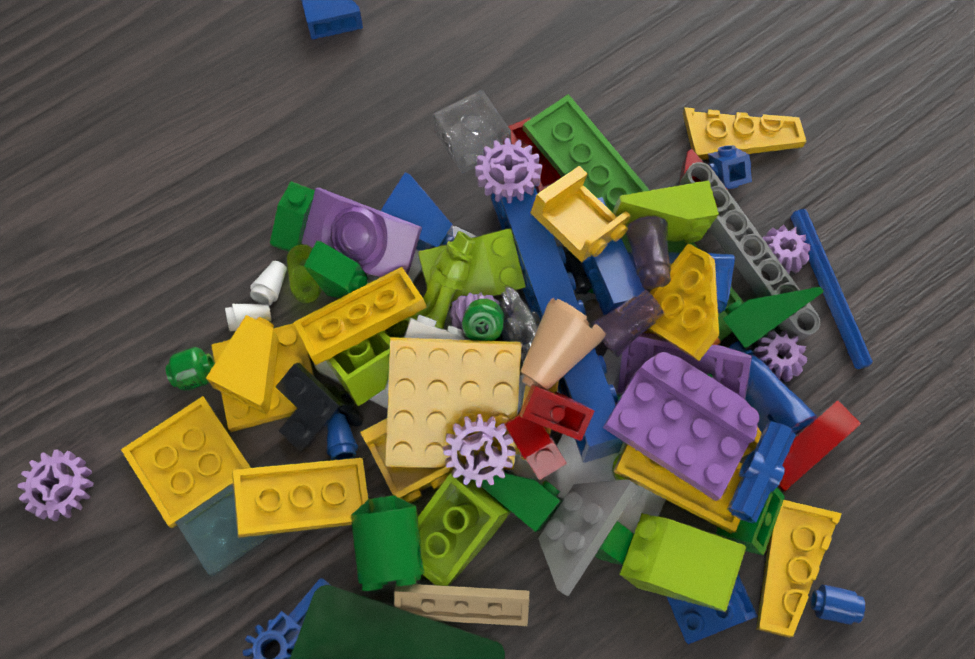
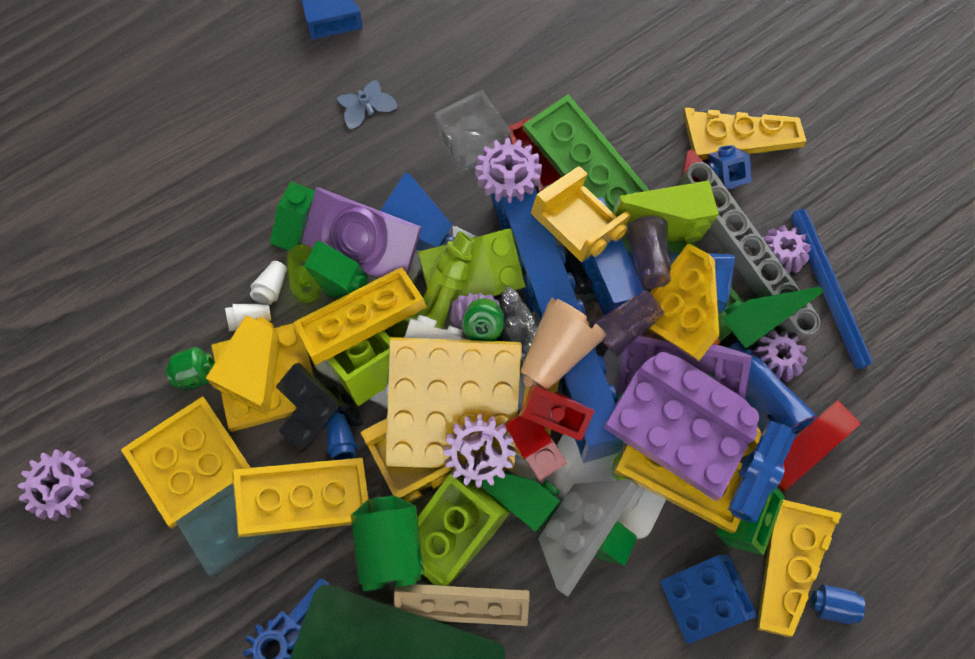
(368, 99): none -> sand blue piece
(682, 562): lime slope -> none

